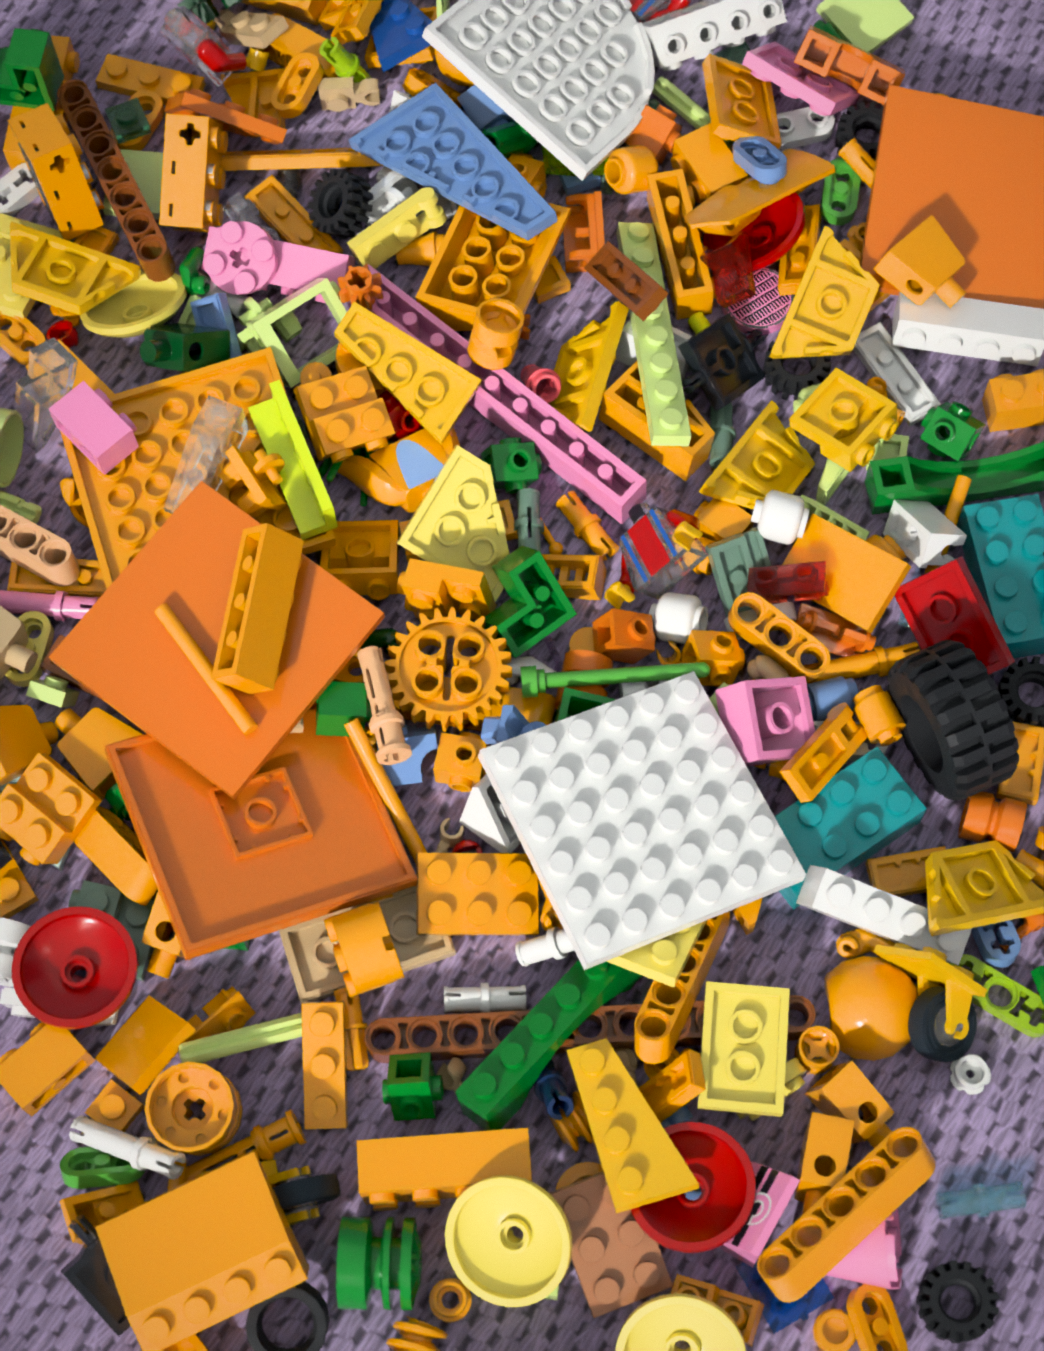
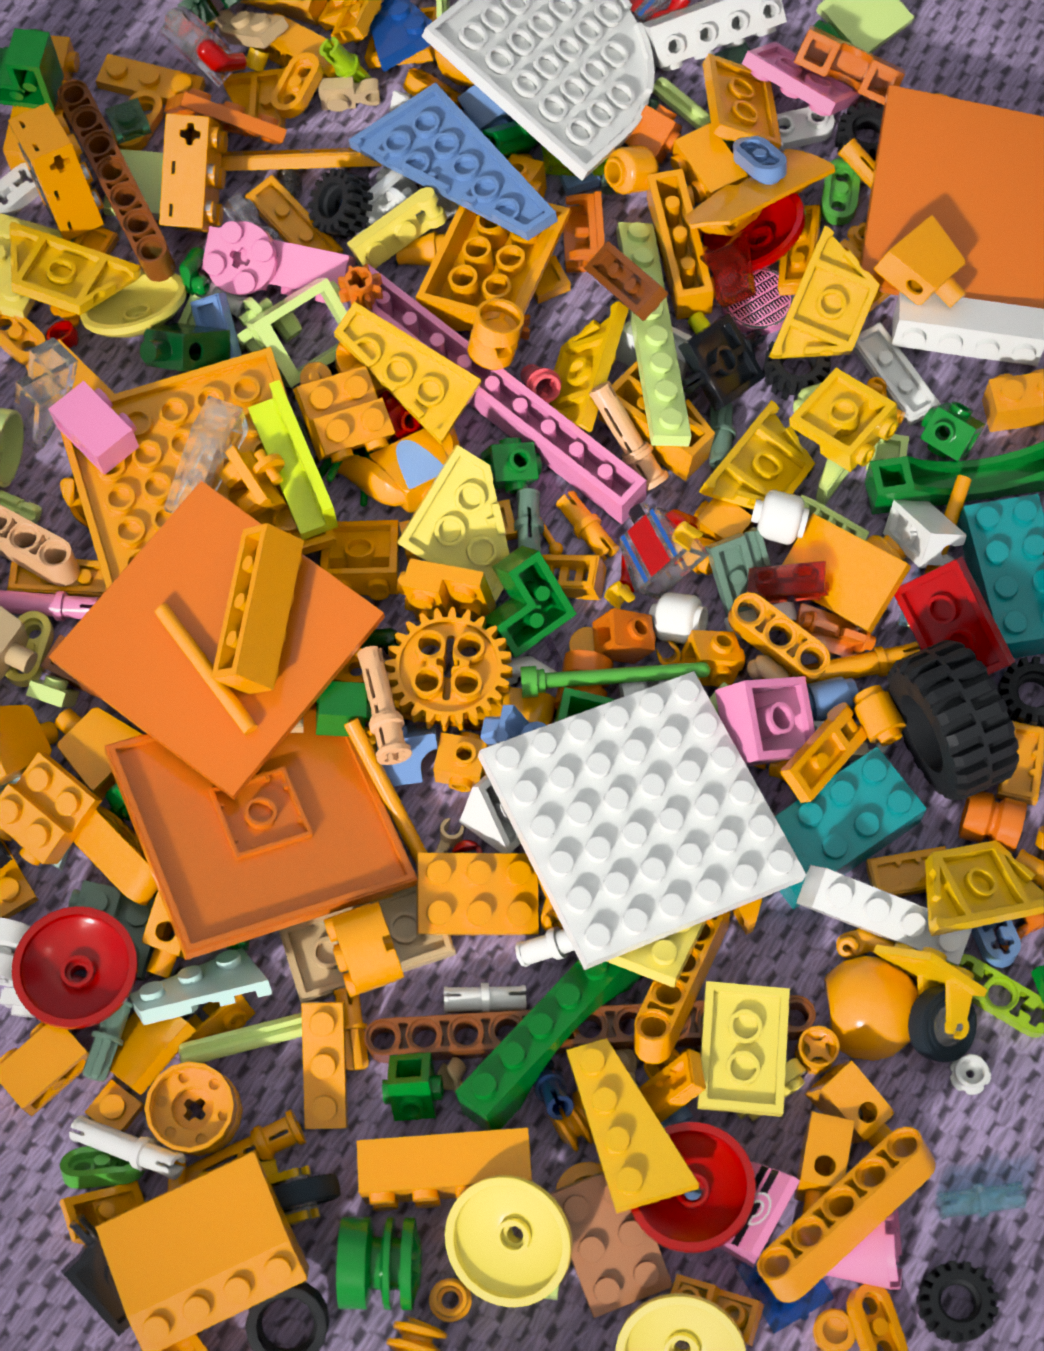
(105, 1044): none -> sand green axle
(212, 981): none -> light aqua wing
(636, 451): none -> light nougat pin

